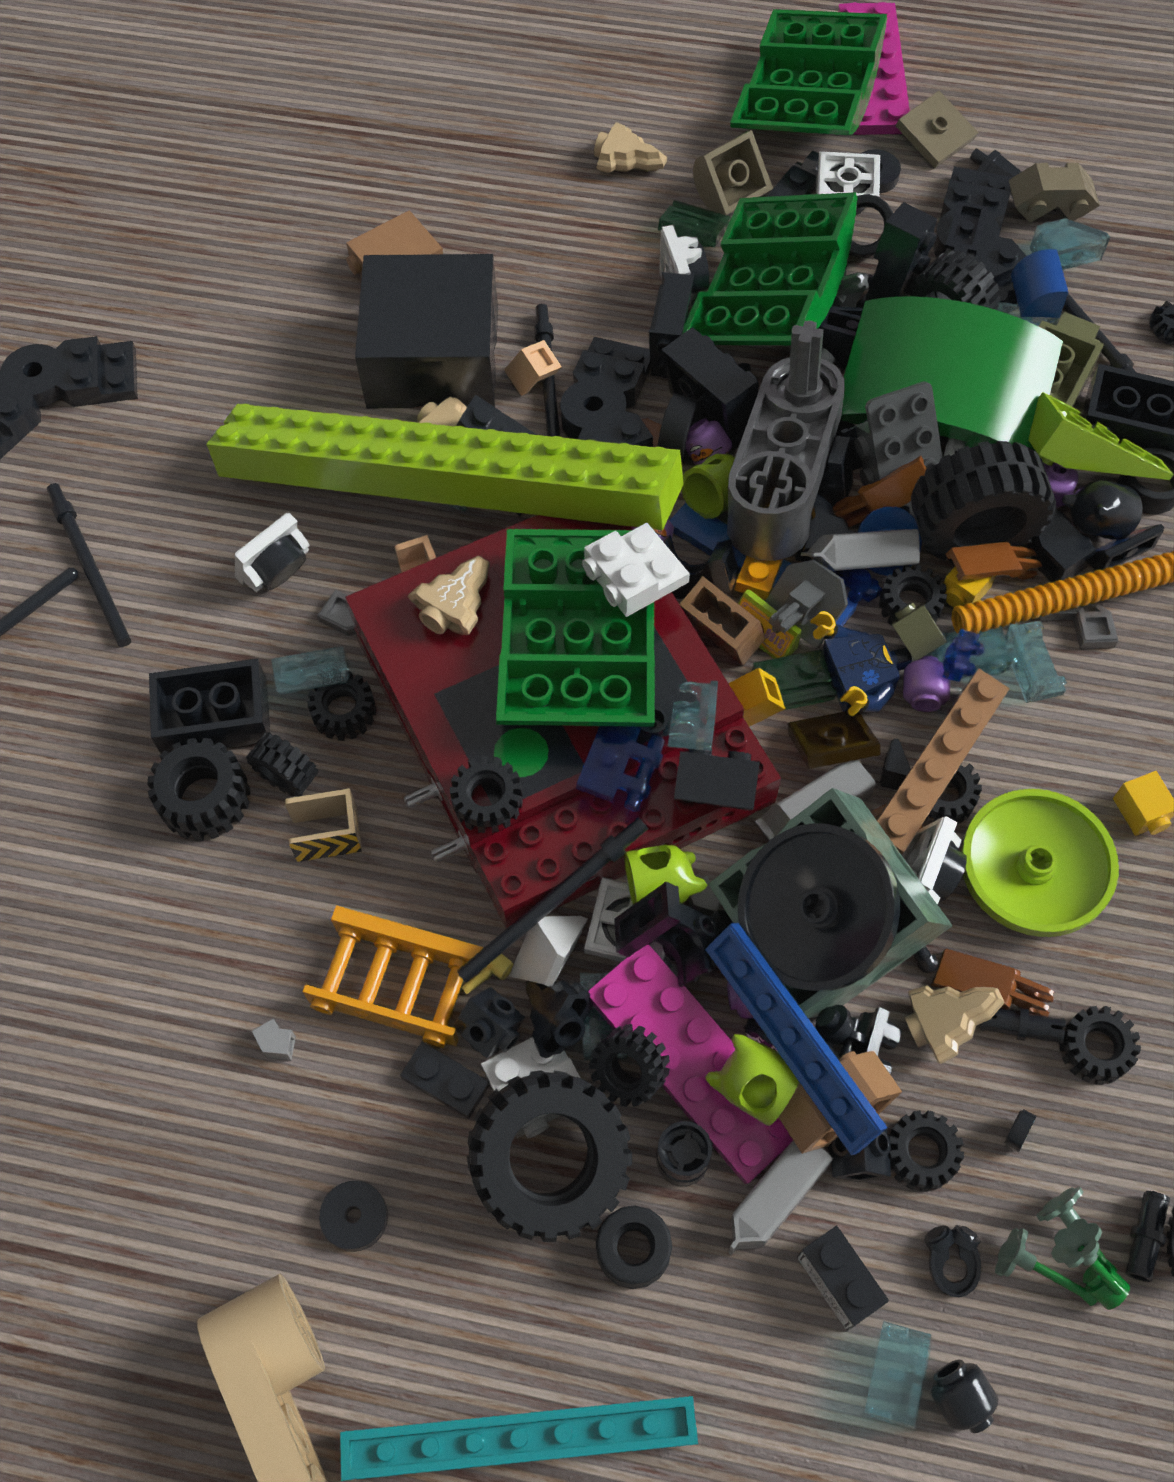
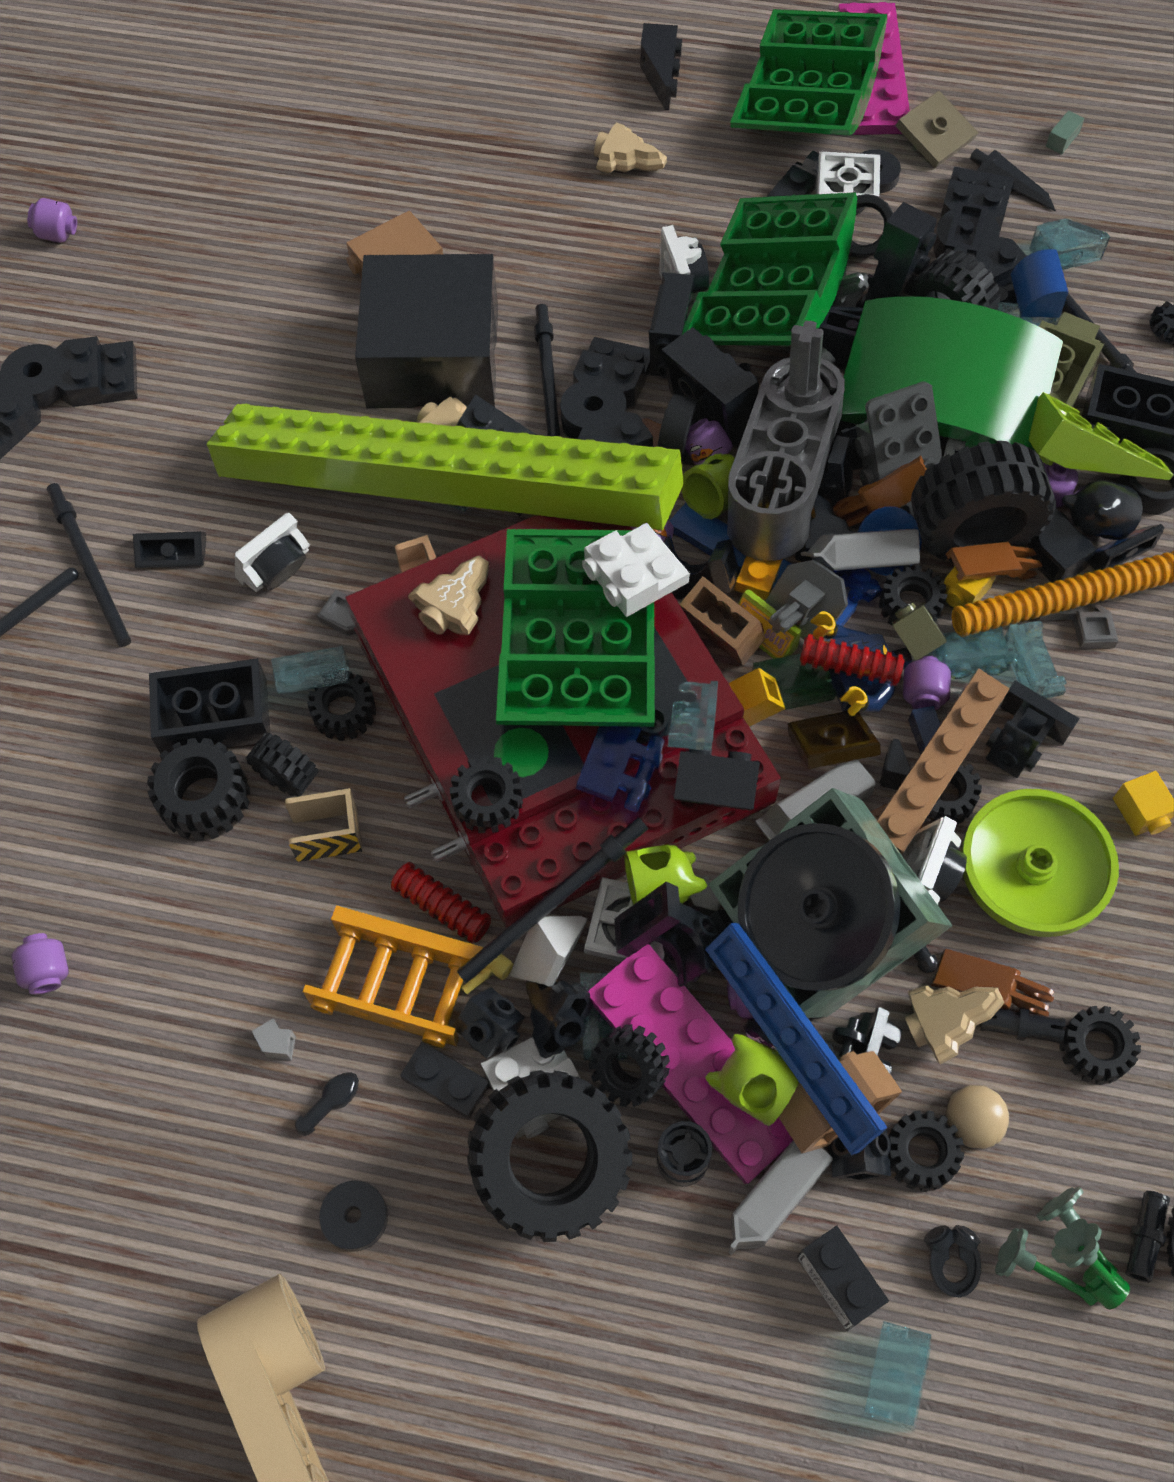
(40, 964): none -> medium lavender head
(51, 220): none -> medium lavender head
(169, 549): none -> black slope
(335, 1095): none -> black piece
(440, 902): none -> red piece
(518, 1438): teal plate -> none
(531, 366): light nougat panel -> none
(646, 1222): black tyre -> none
(659, 59): none -> black slope
(695, 222): clear green plate -> none
(731, 173): dark tan brick -> none
(834, 1024): black plate -> none
(852, 660): none -> red piece
(923, 725): none -> dark blue piece
(958, 655): clear blue piece -> none
(964, 1396): black head -> none
(978, 1116): none -> tan hair
(1020, 1130): black tile -> none
(1033, 720): none -> black tile
(1046, 187): dark tan brick -> none
(1065, 132): none -> sand green piece

